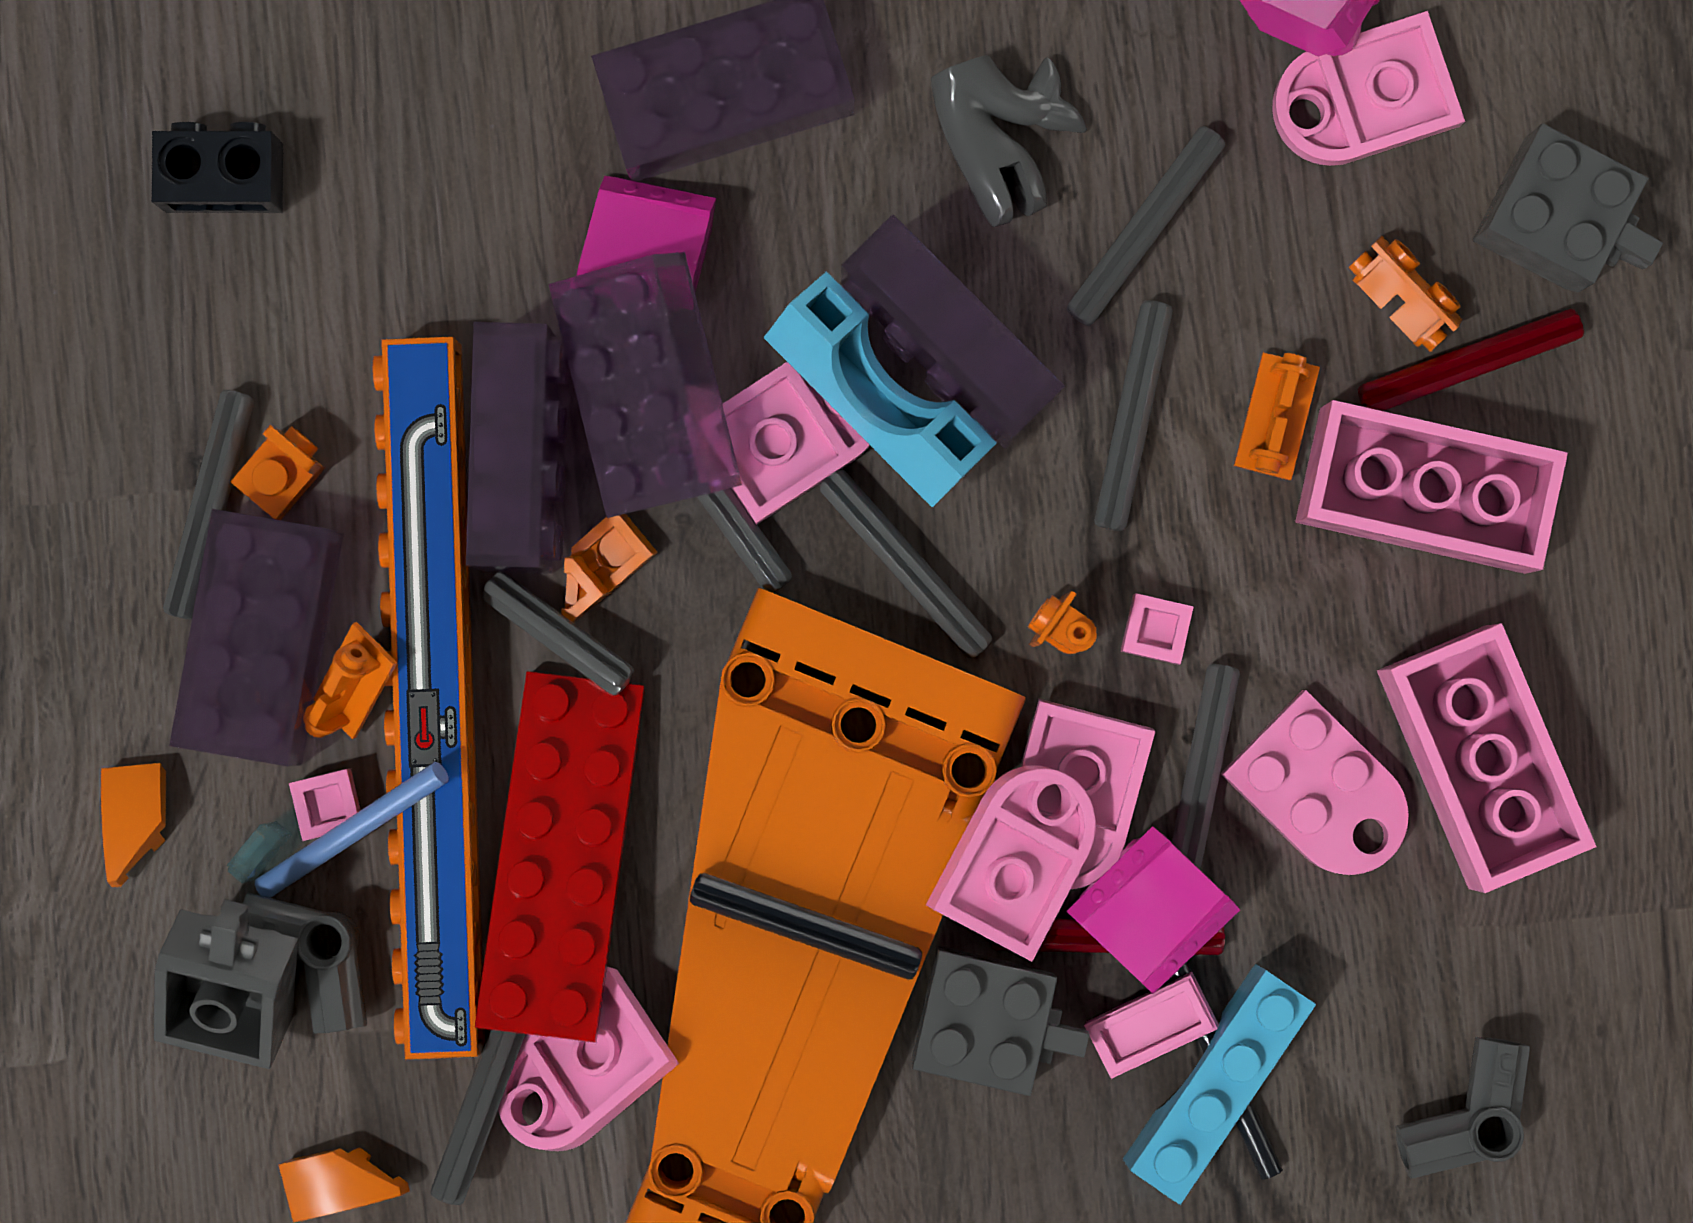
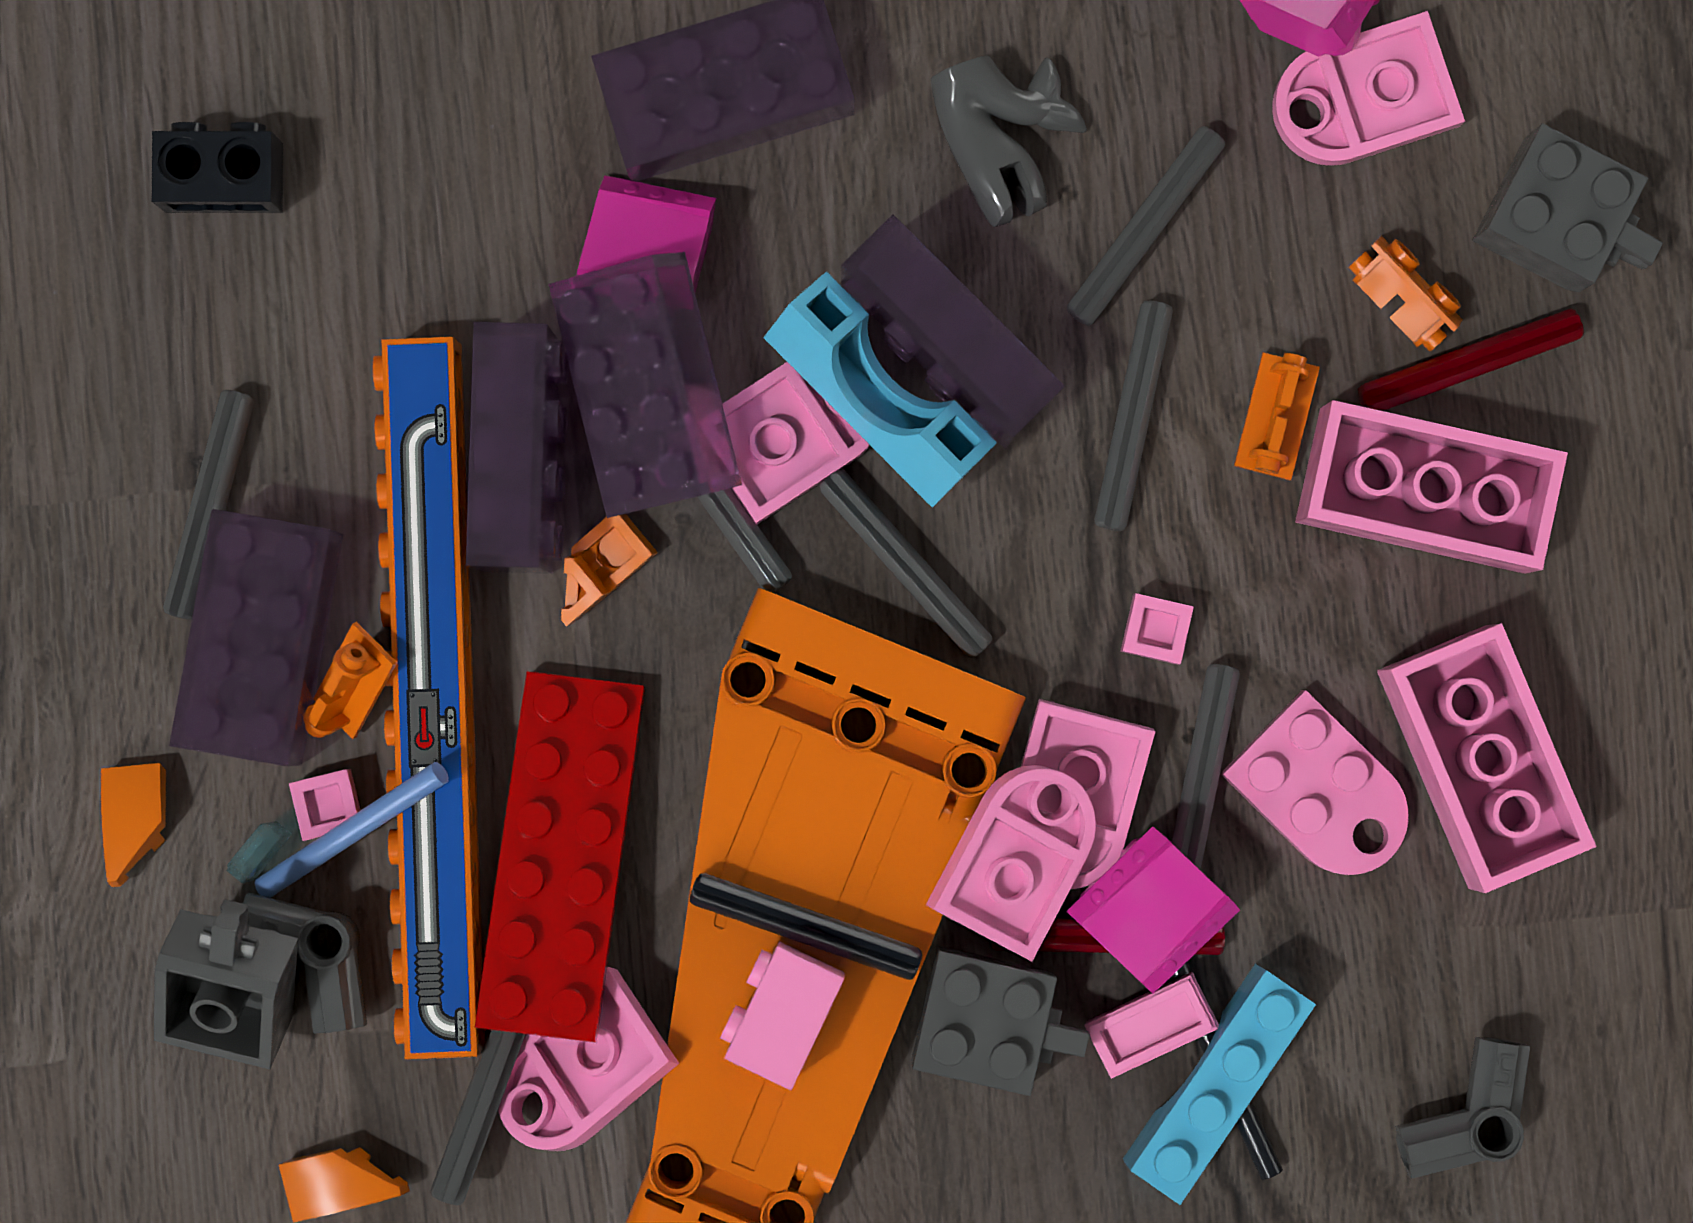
(279, 471): orange bracket -> none
(557, 633): dark grey axle -> none
(782, 1015): none -> bright pink brick
(1062, 626): orange hinge -> none

